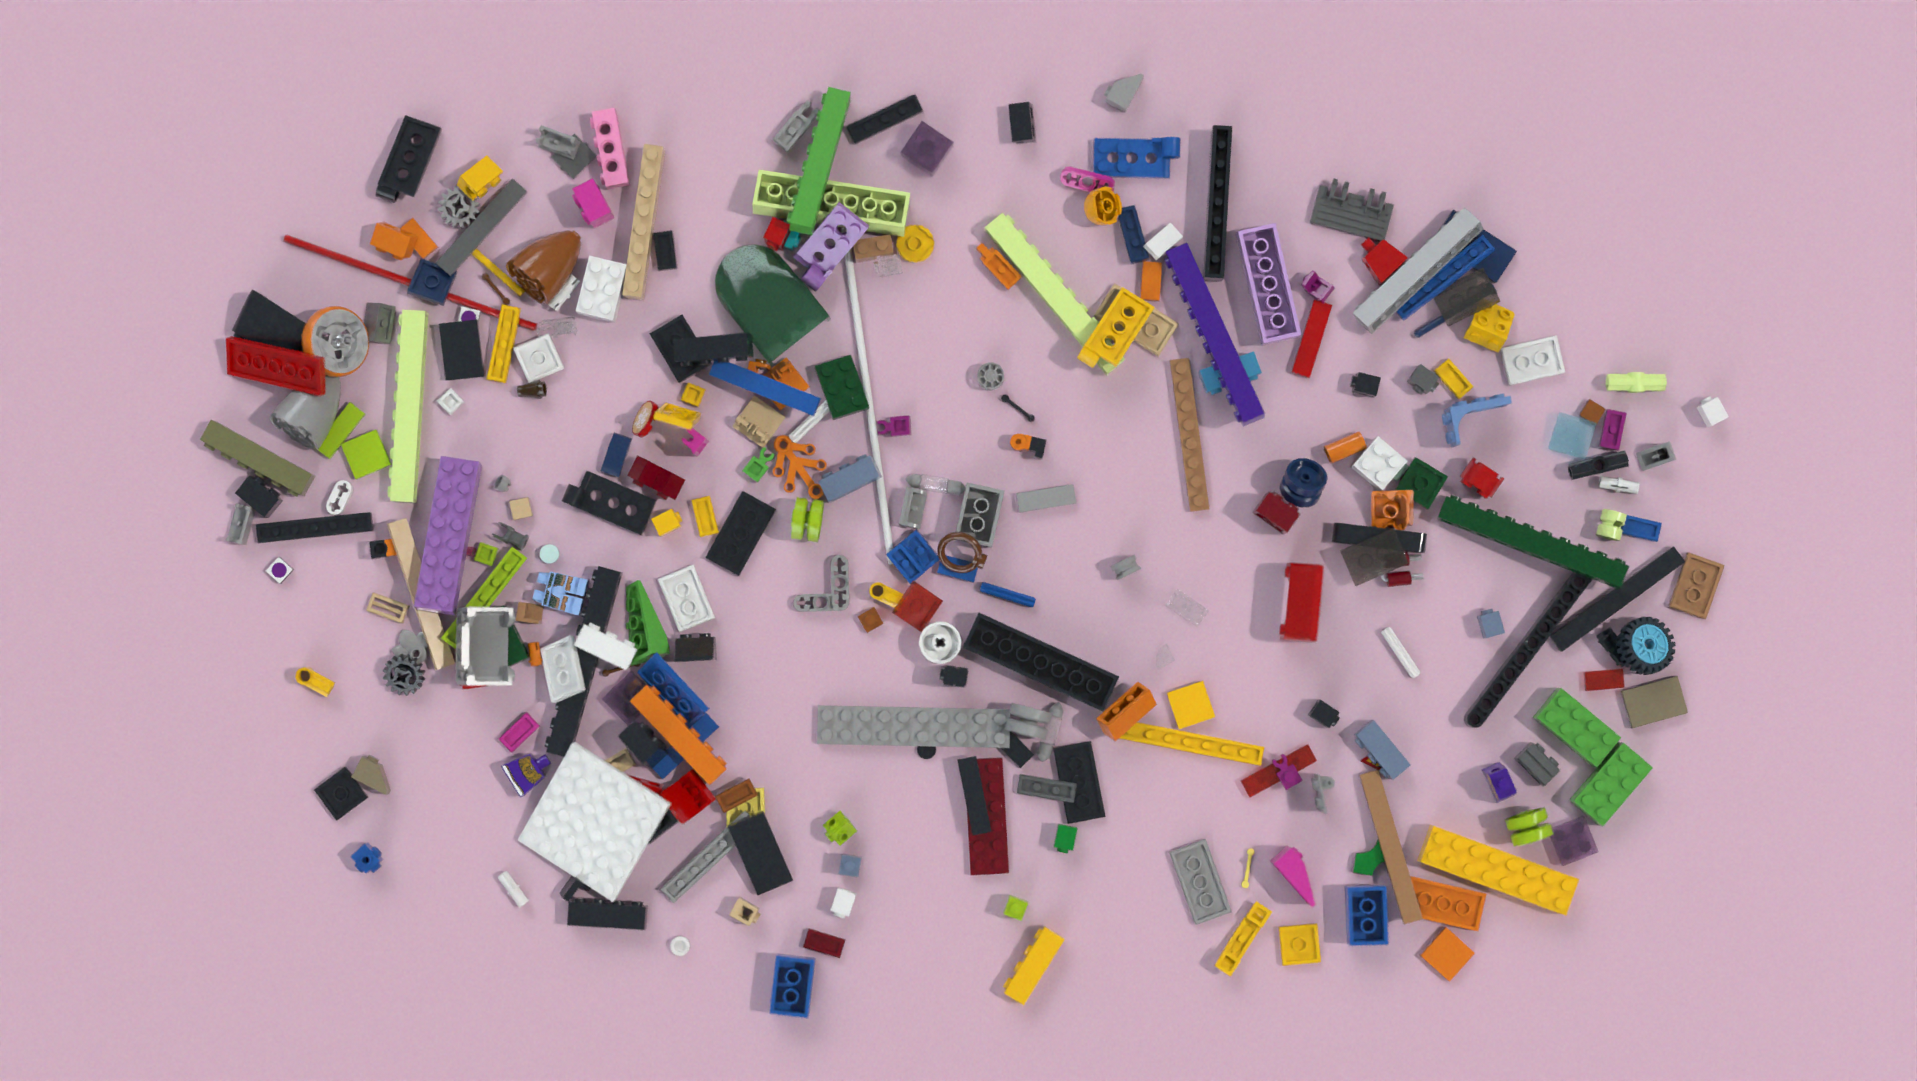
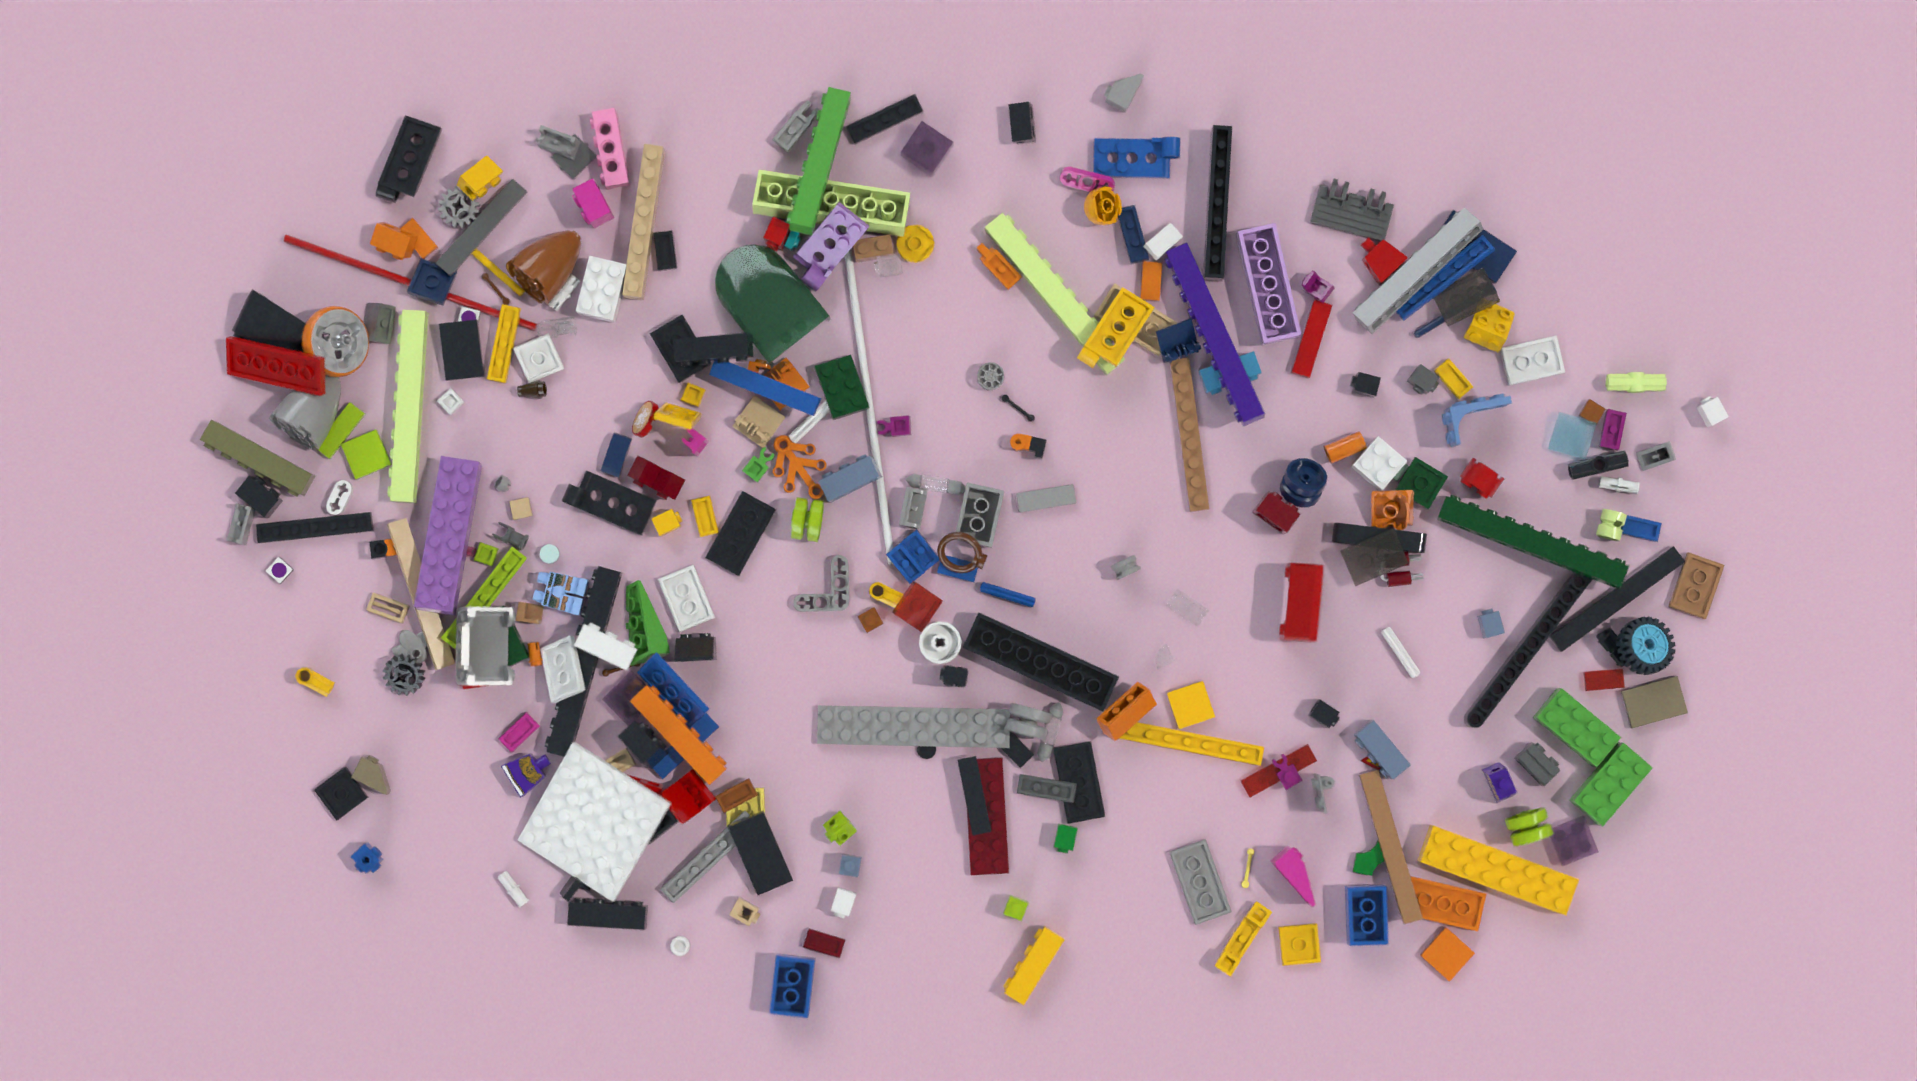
(1177, 341): none -> dark blue hinge

